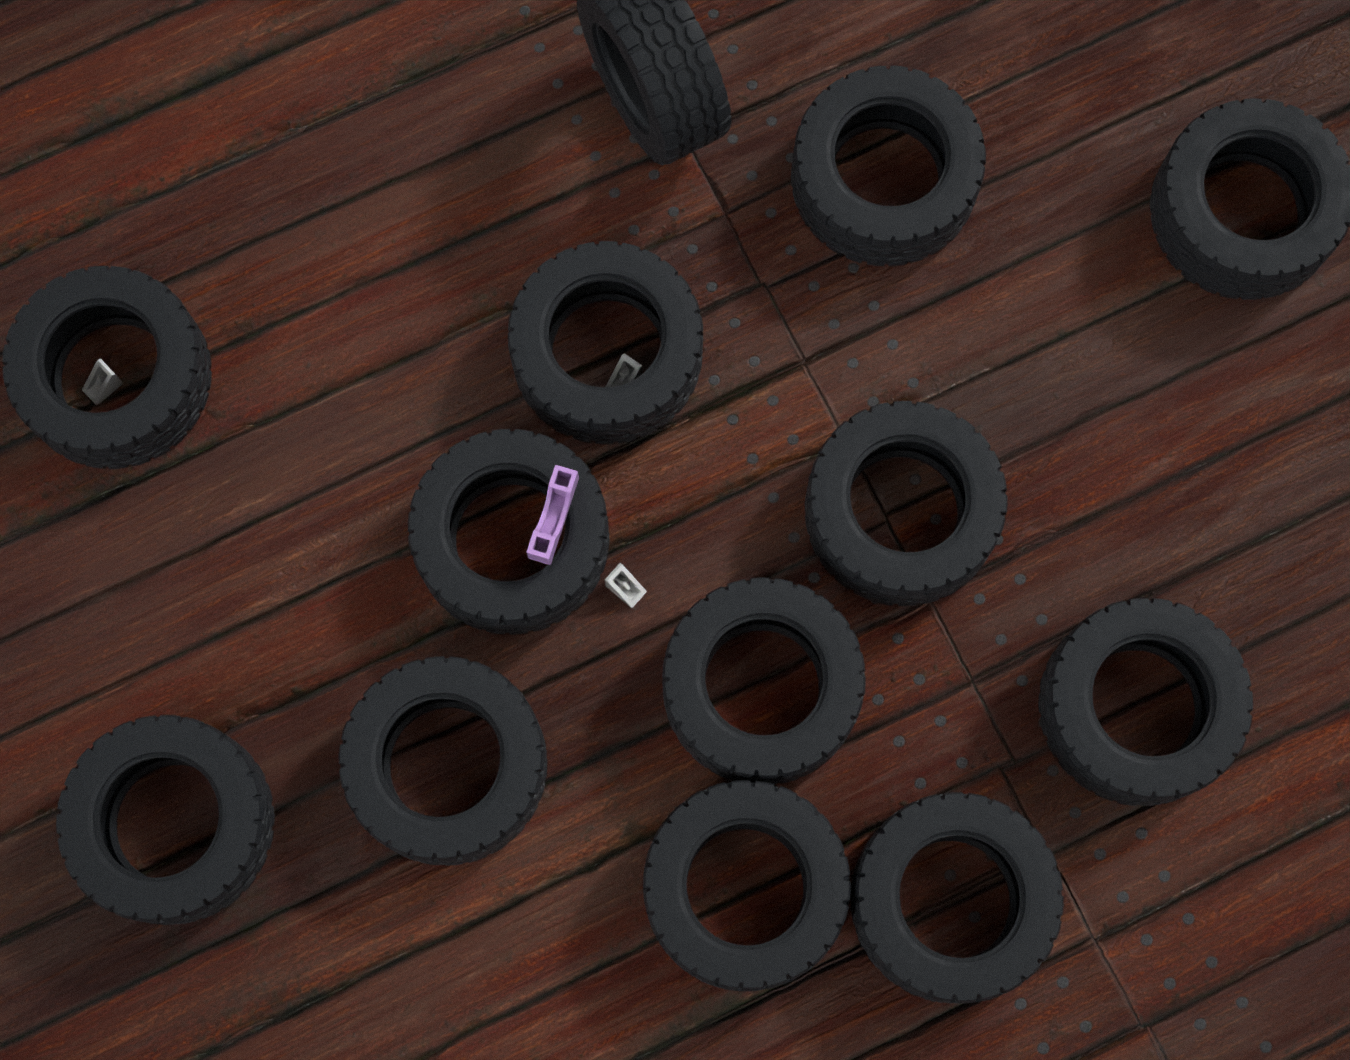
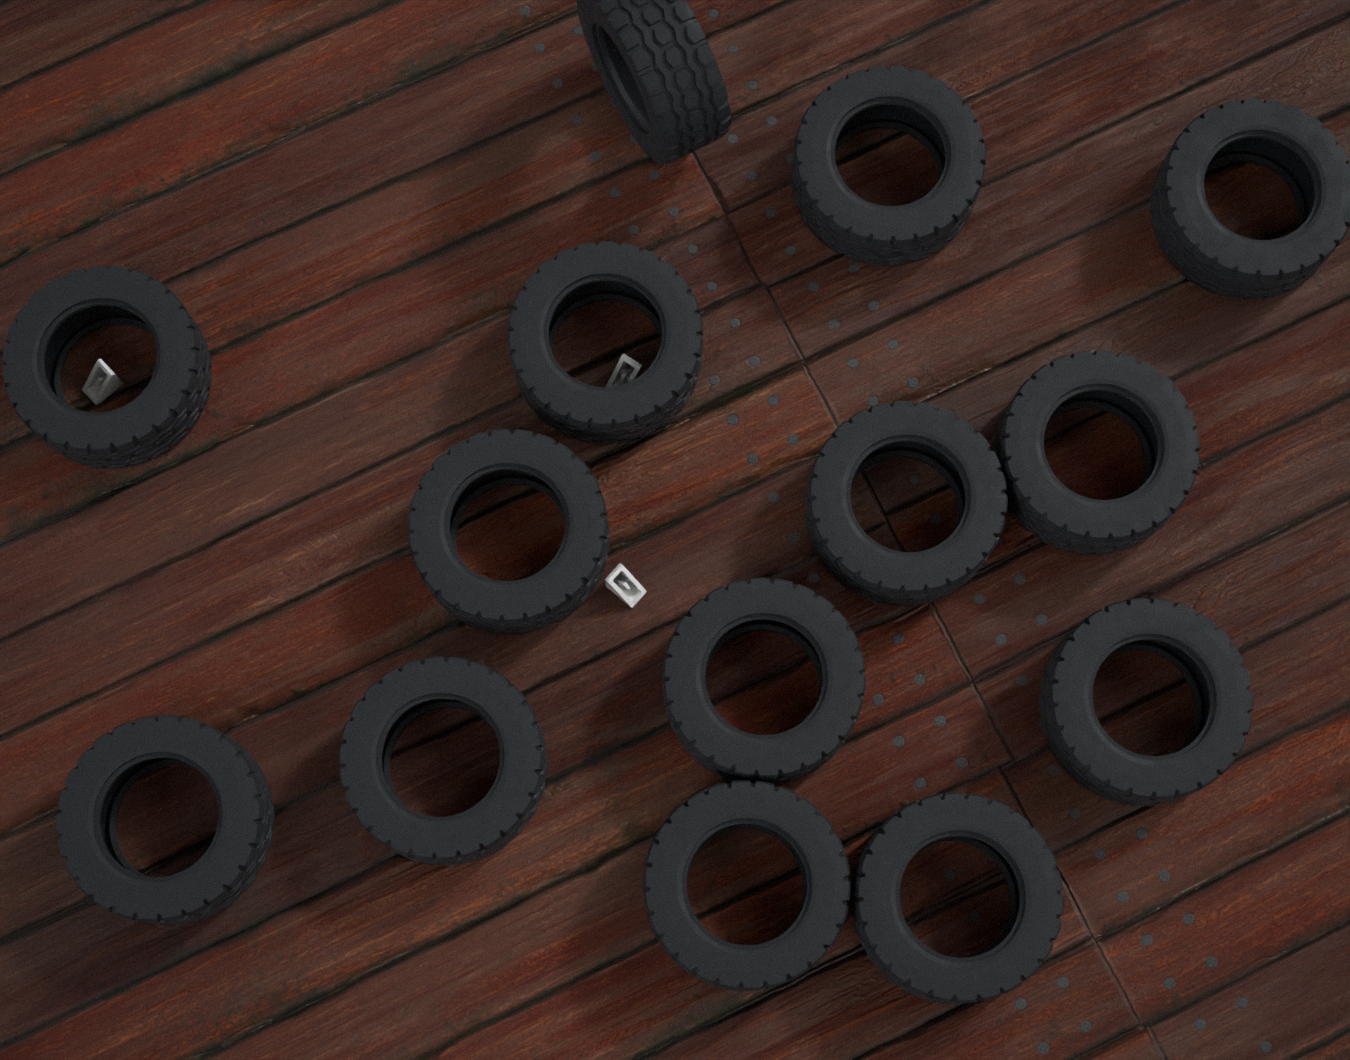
(556, 507): lavender arch -> none
(1138, 398): none -> black tyre

